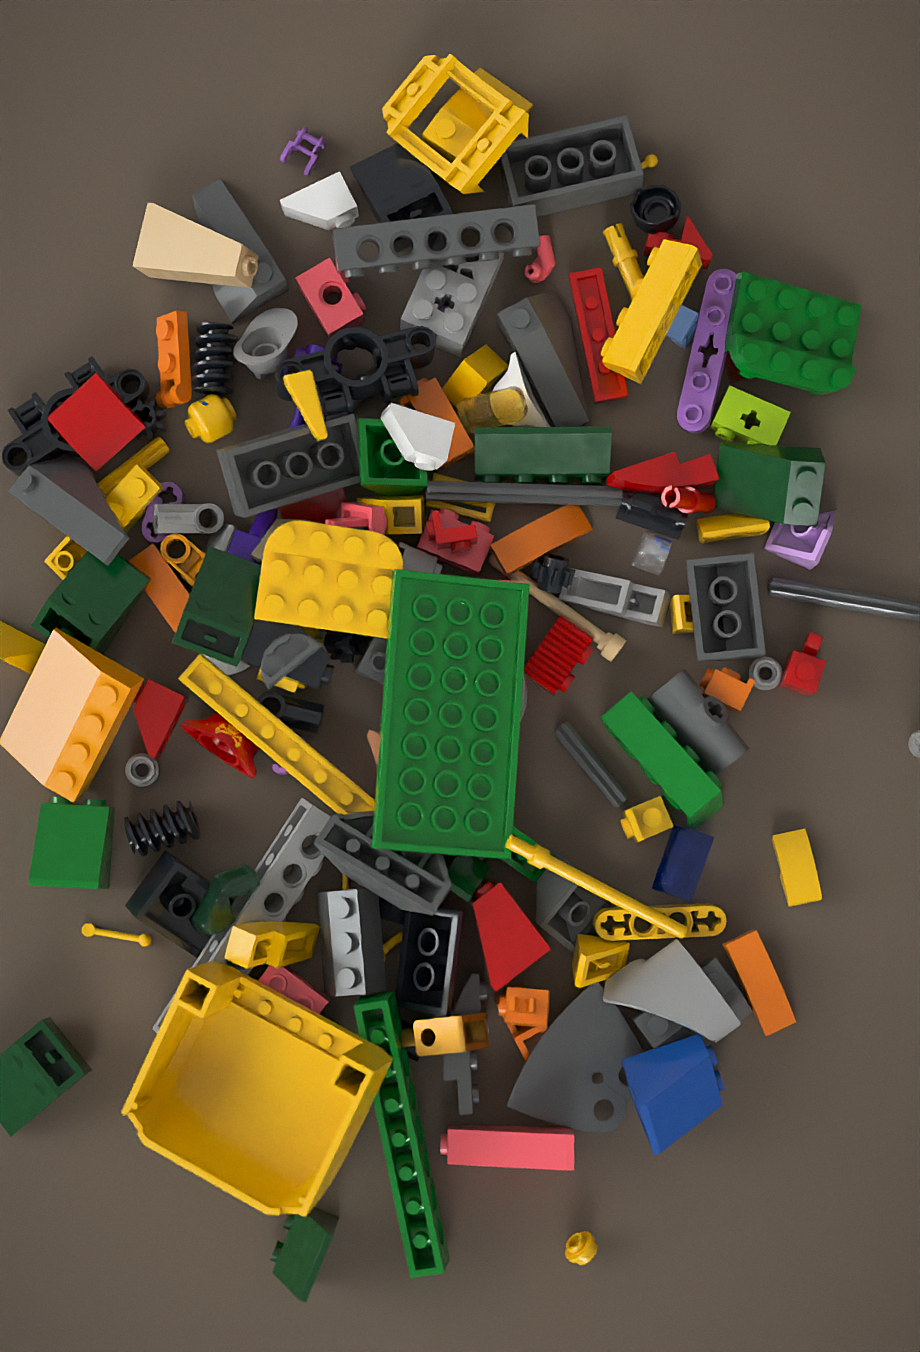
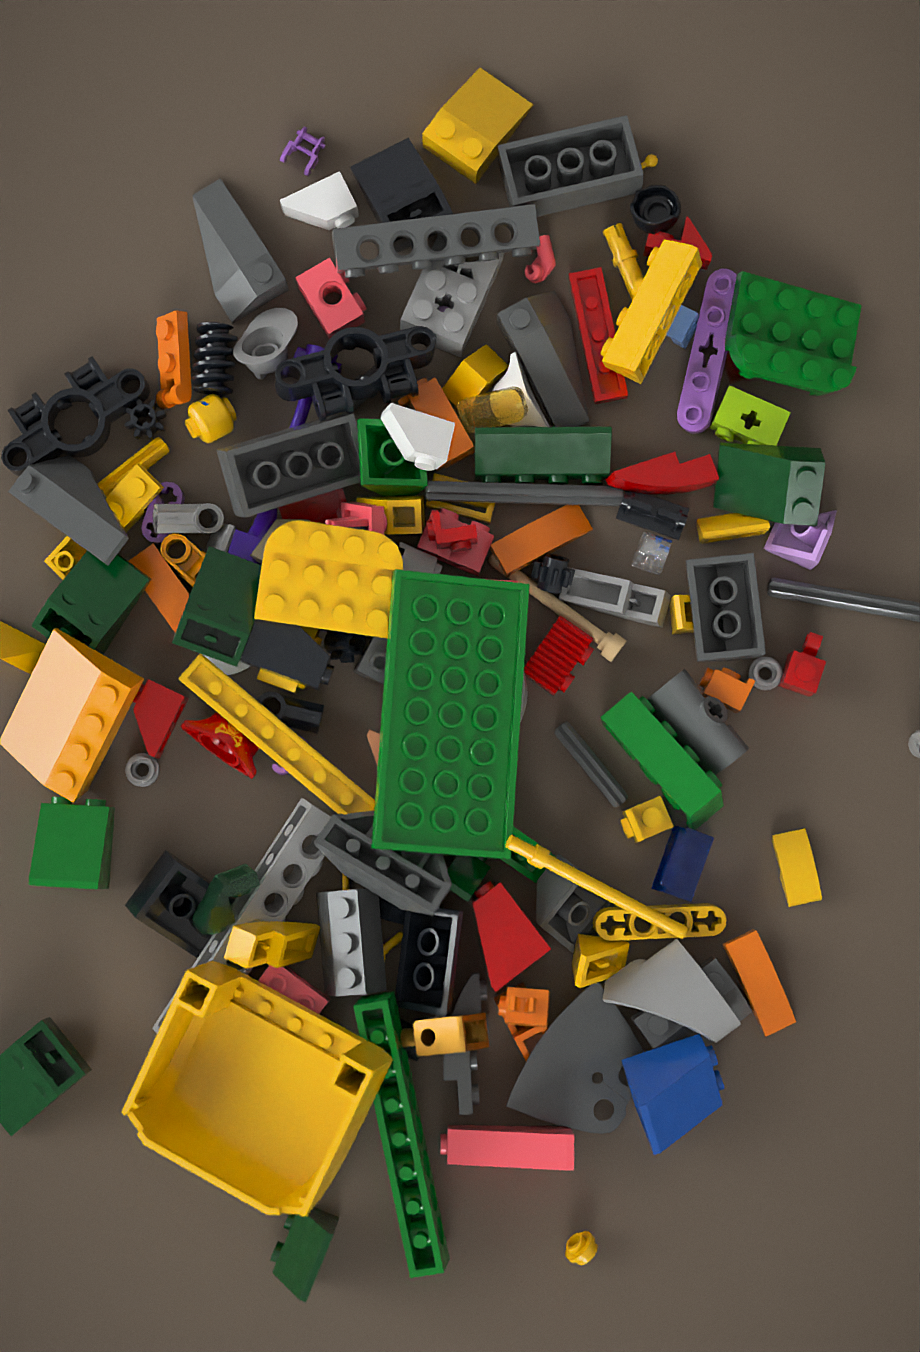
(89, 930): yellow hinge -> none
(96, 422): red slope -> none
(162, 828): black piece -> none
(189, 252): tan slope -> none
(286, 655): dark grey tile -> none
(305, 395): yellow slope -> none
(483, 148): yellow wedge -> none
(688, 499): red pin -> none

